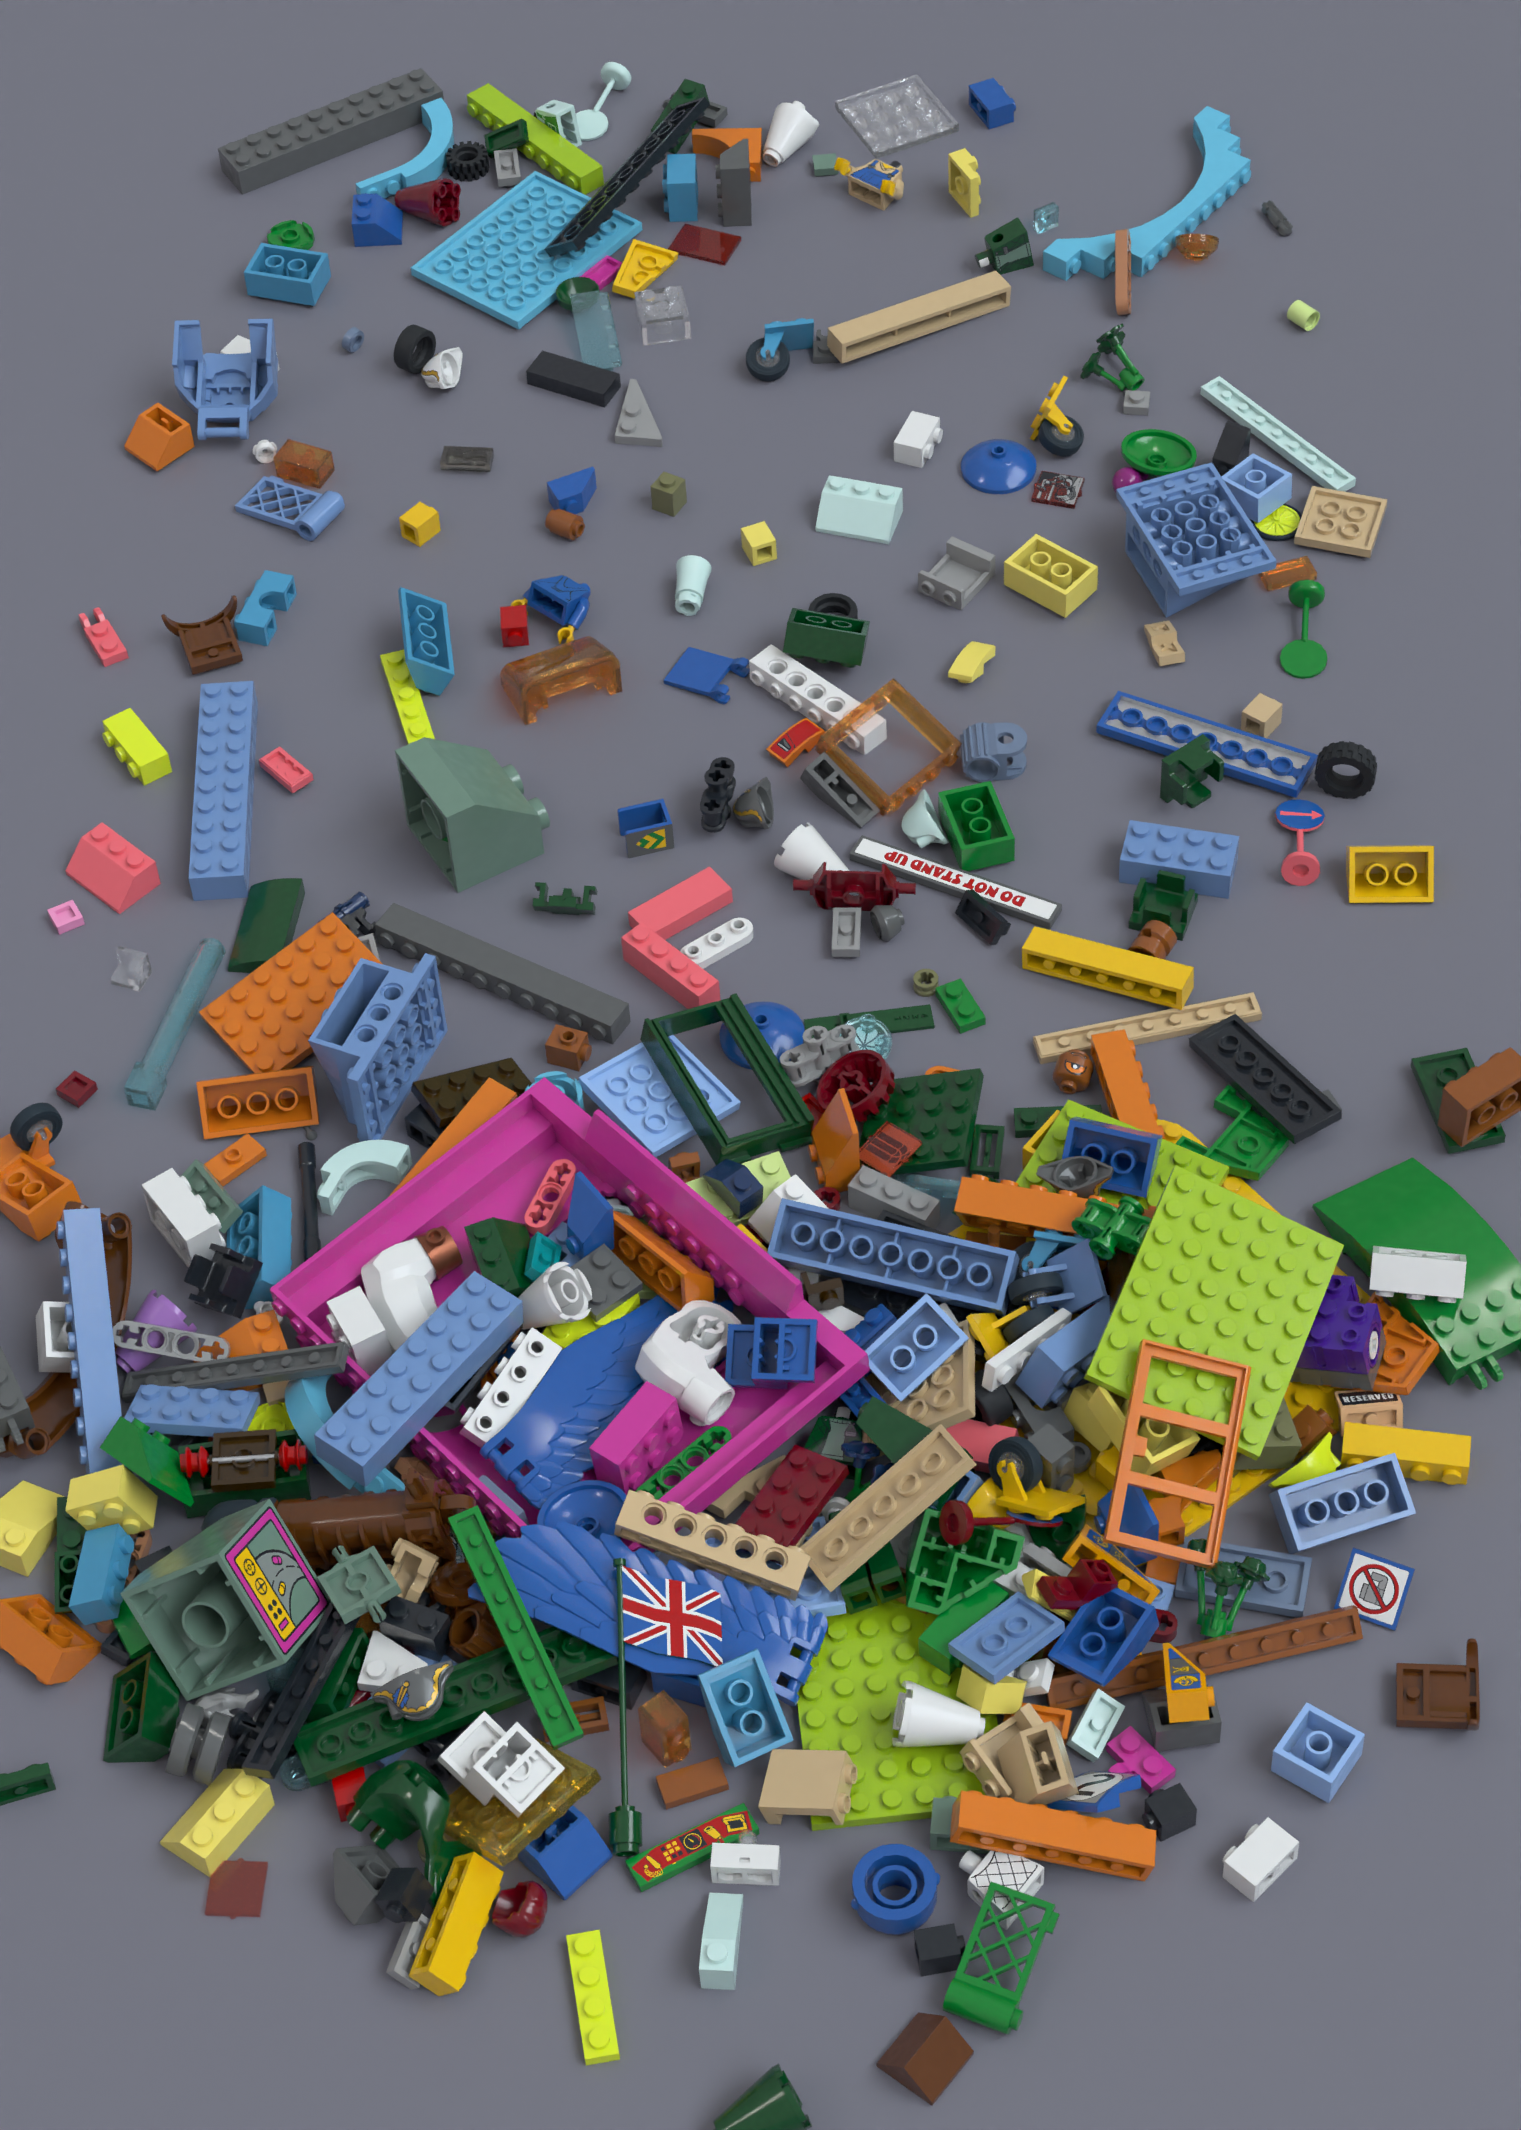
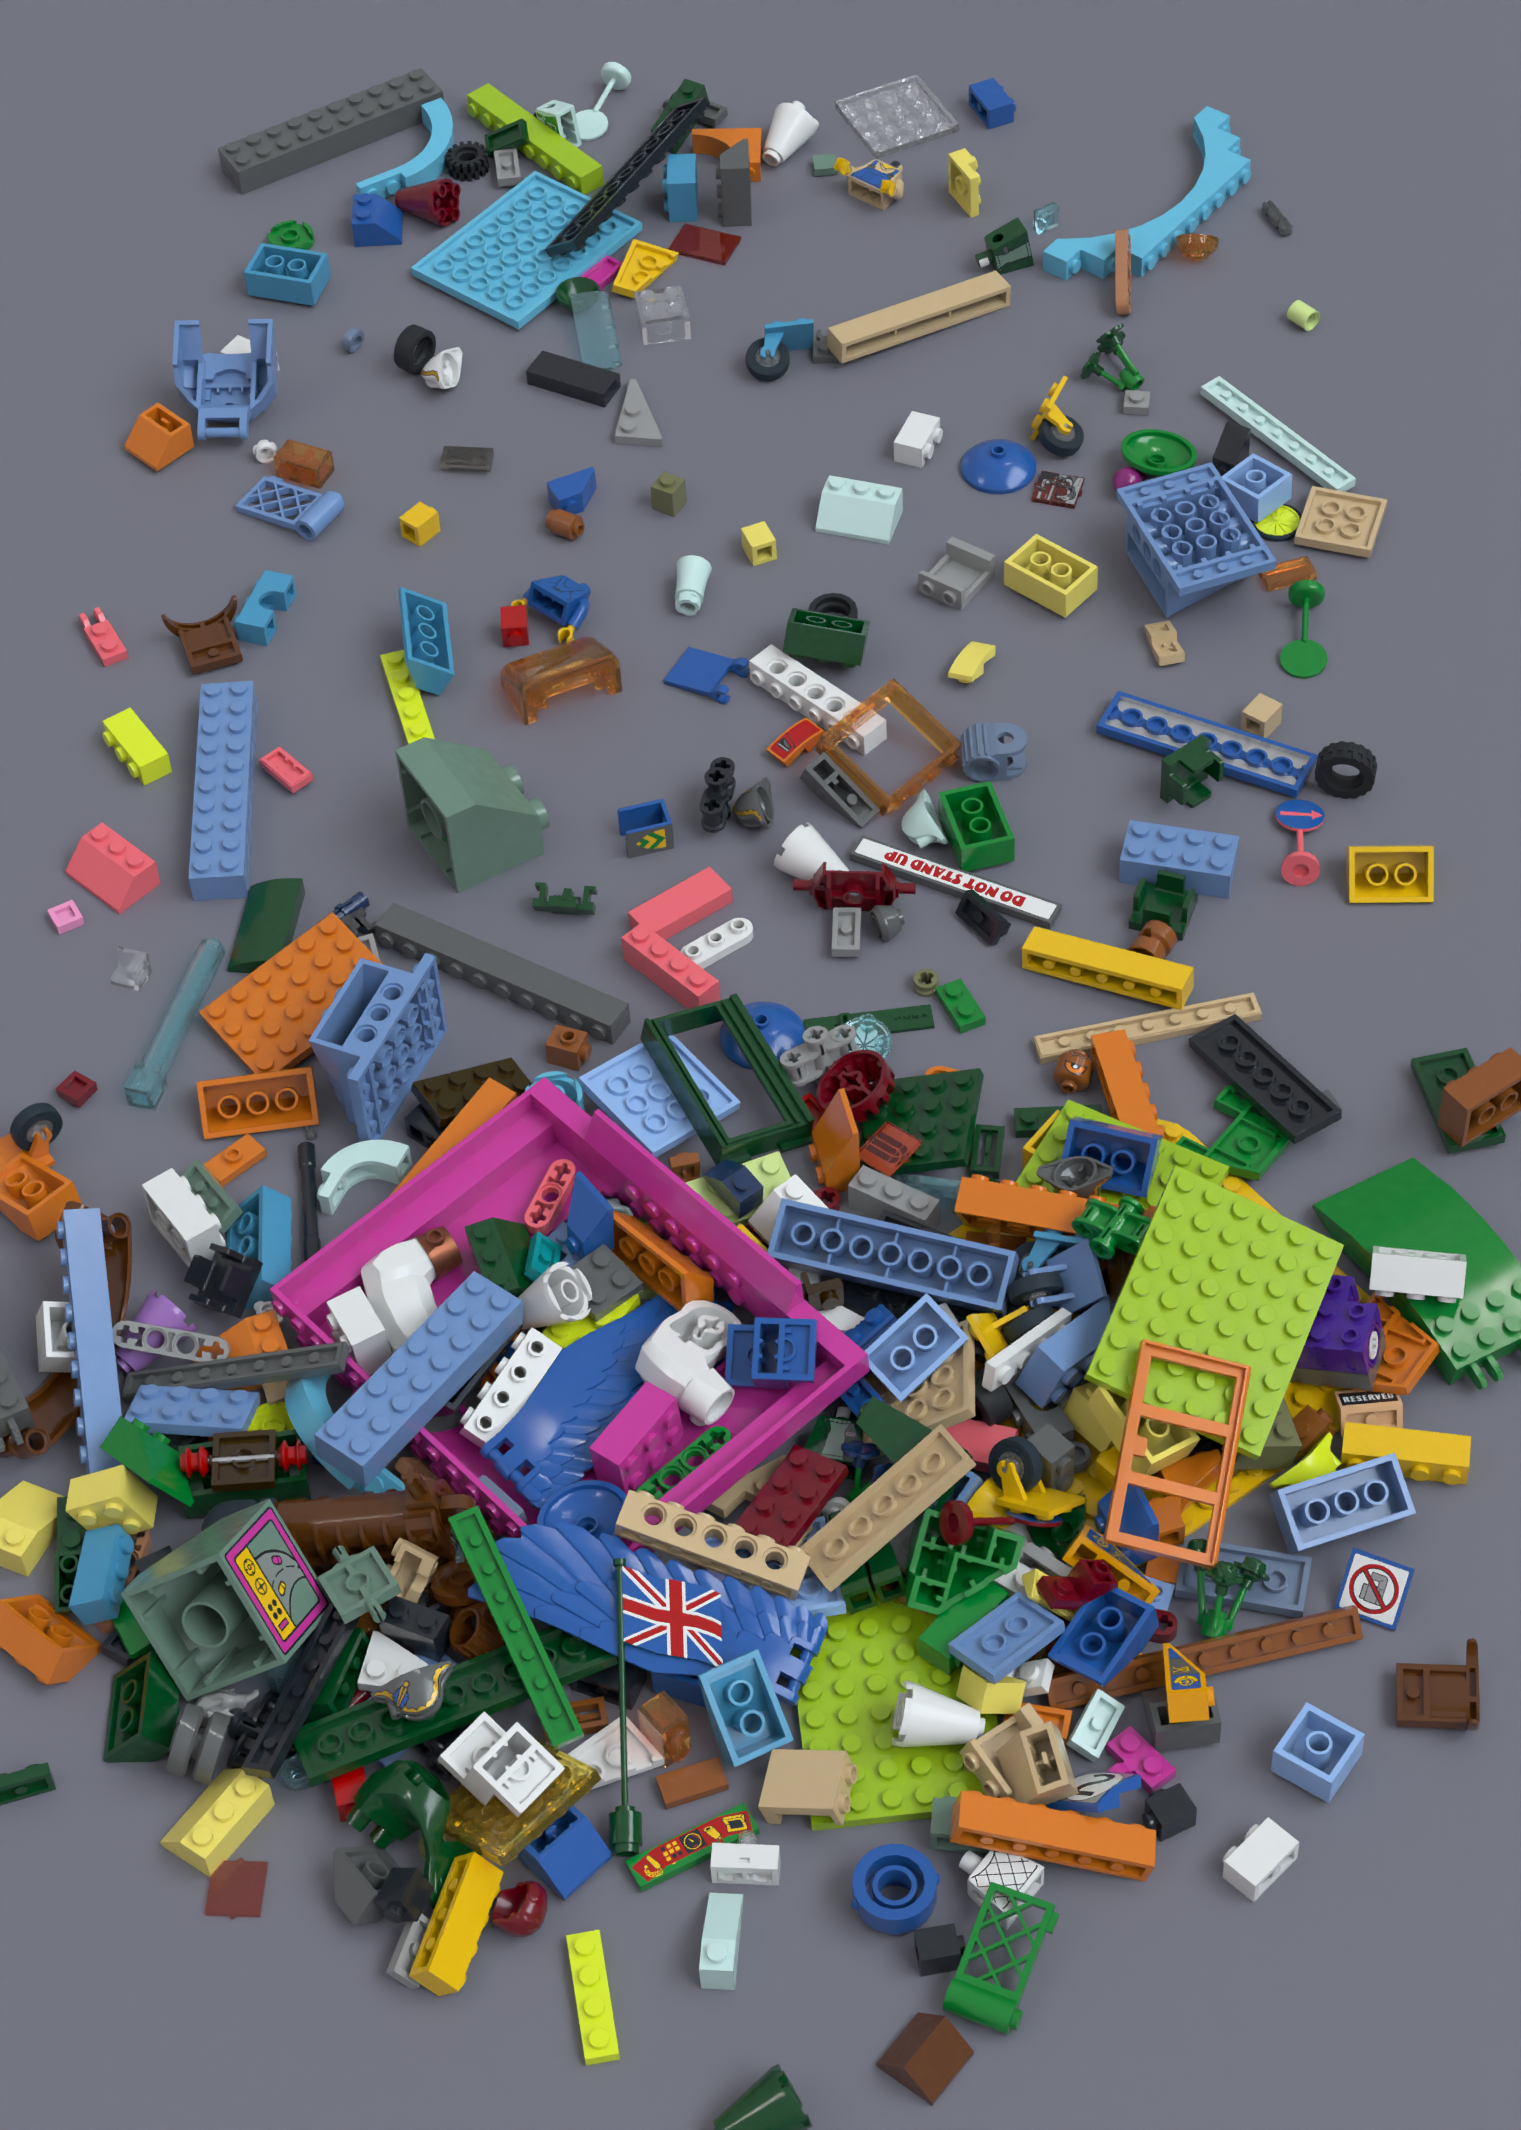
(603, 1753): none -> white wing

